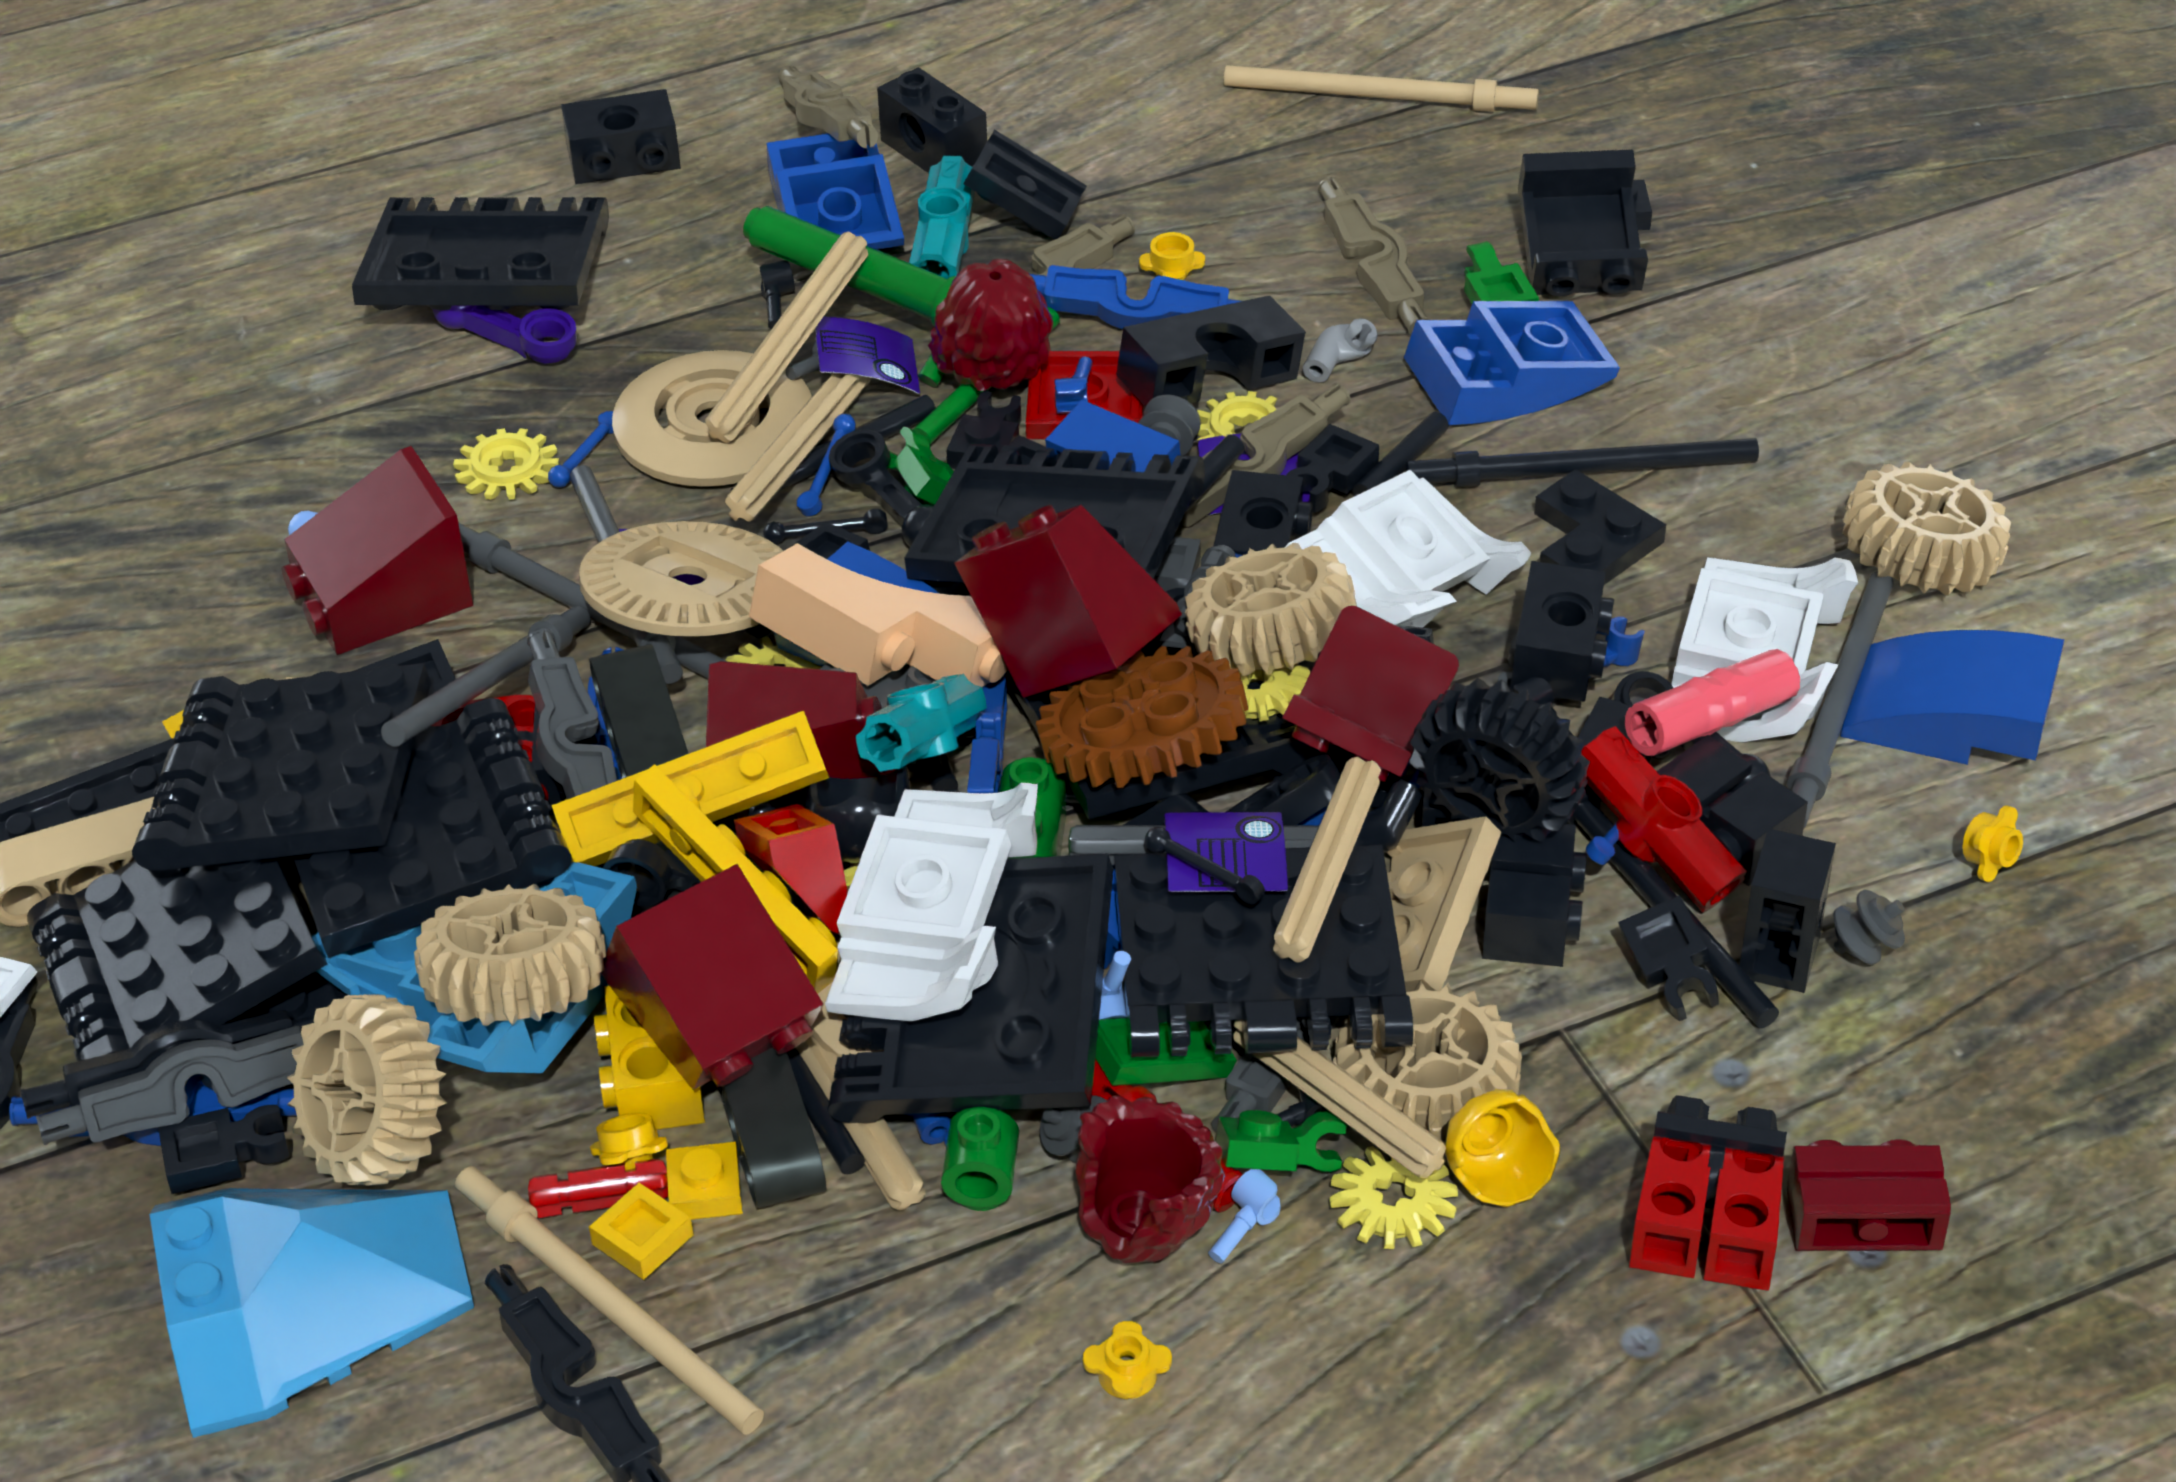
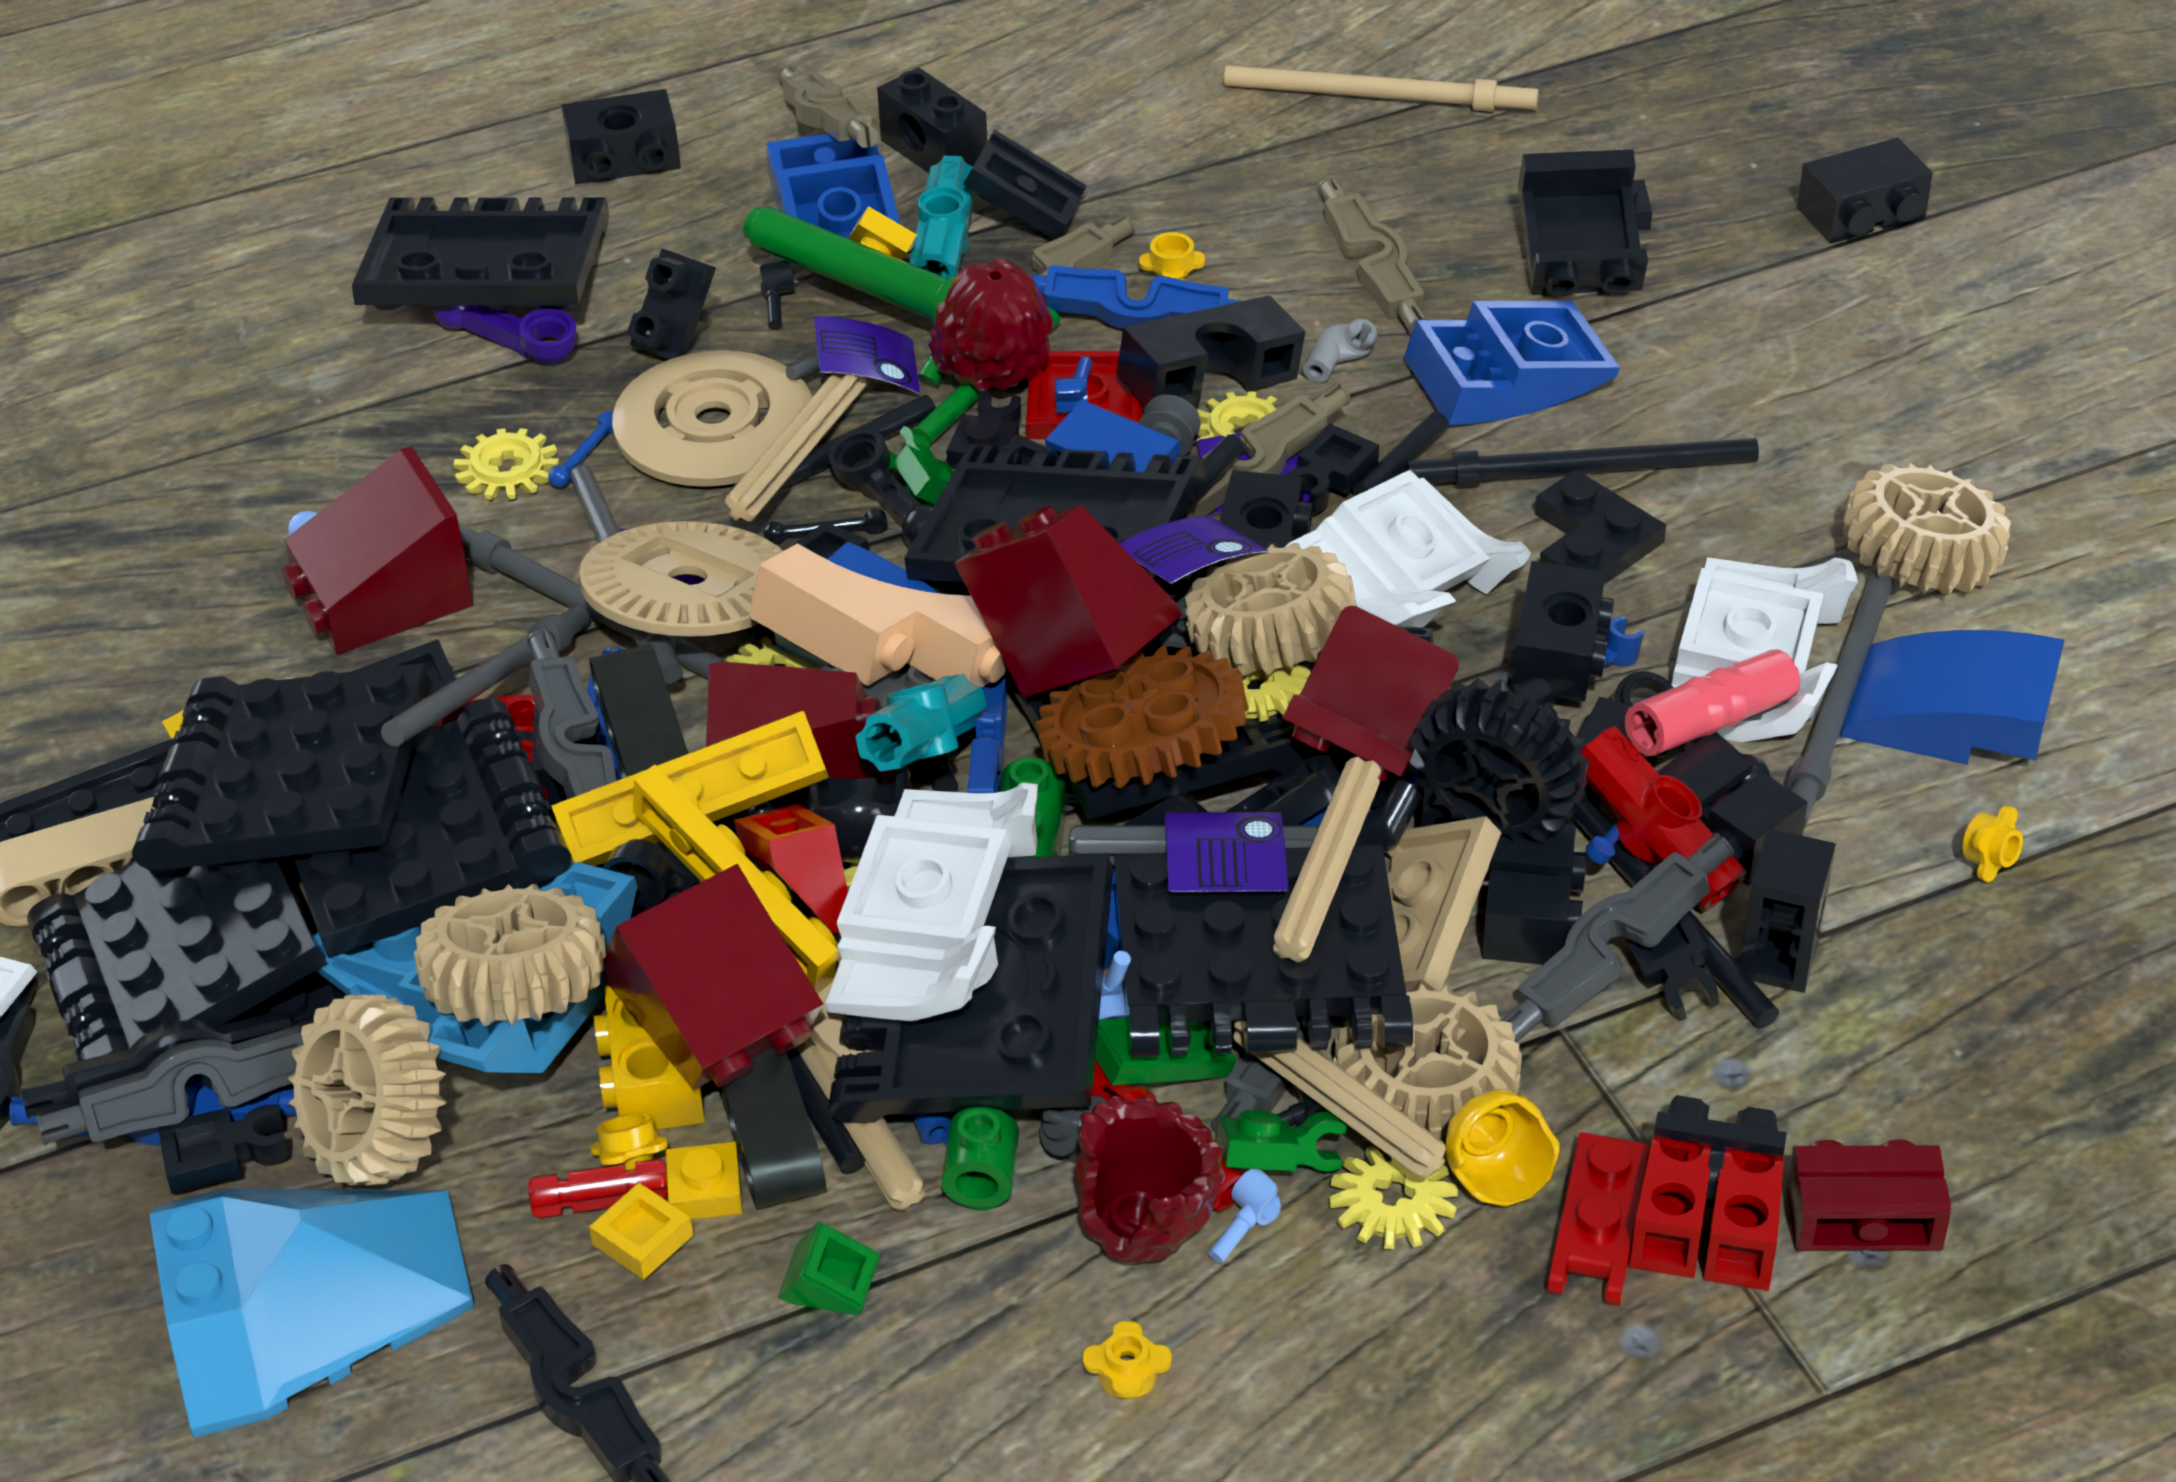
(517, 1221): tan bar -> none
(671, 305): none -> black hips
(786, 337): tan axle -> none
(809, 501): blue hinge -> none
(829, 1272): none -> green slope
(882, 234): none -> yellow plate
(1186, 546): none -> dark purple sticker
(1247, 888): black hinge -> none
(1493, 282): green plate -> none
(1600, 1213): none -> red hinge
(1640, 915): none -> dark grey piece
(1864, 187): none -> black piece
(1869, 926): dark grey wheel -> none

